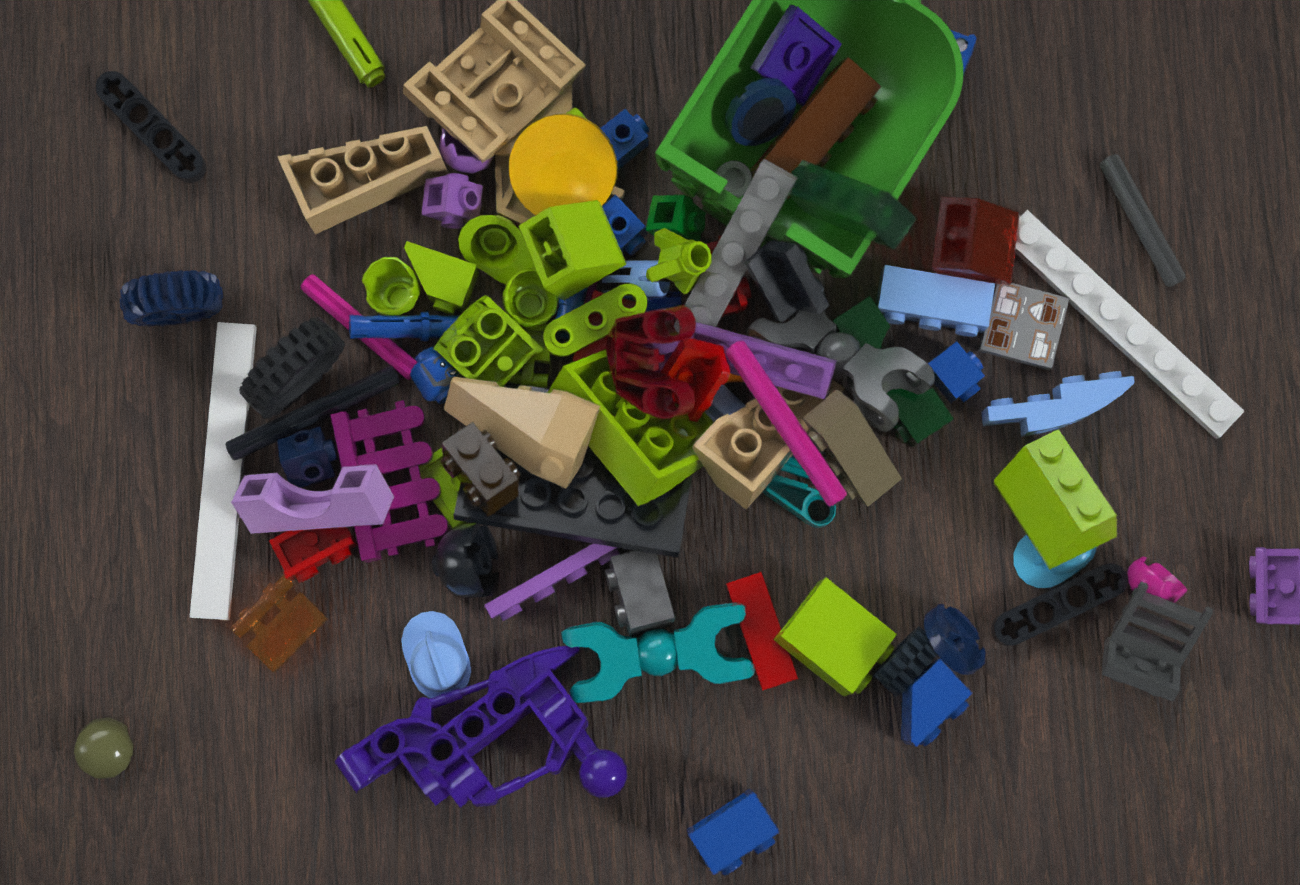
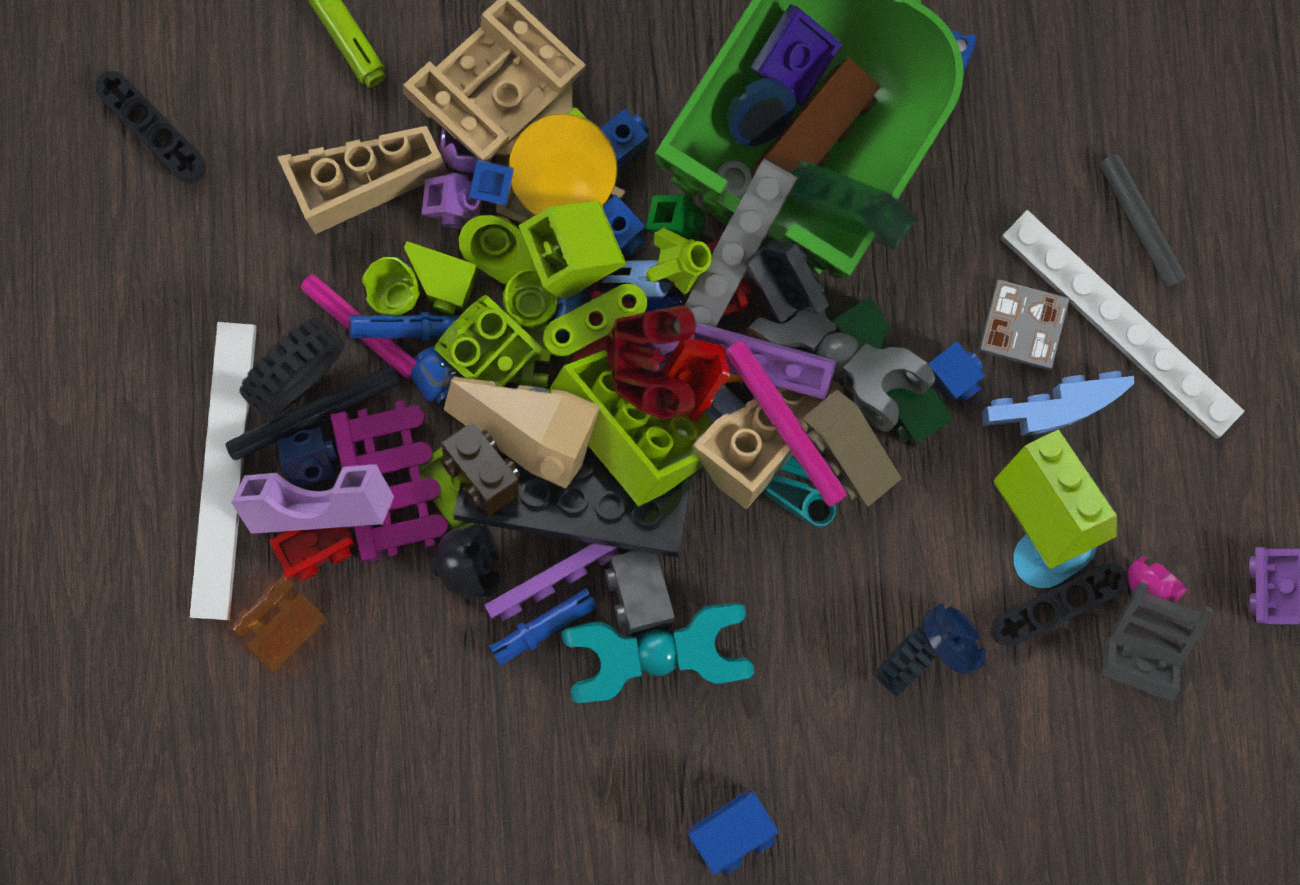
(103, 748): olive hair -> none
(171, 298): dark blue gear -> none
(435, 654): light blue piece -> none
(491, 182): none -> blue tile
(534, 690): dark purple piece -> none
(542, 627): none -> blue pin
(759, 628): red tile -> none
(836, 638): lime brick -> none
(929, 701): blue slope -> none
(935, 300): light blue brick -> none
(975, 240): clear red slope -> none

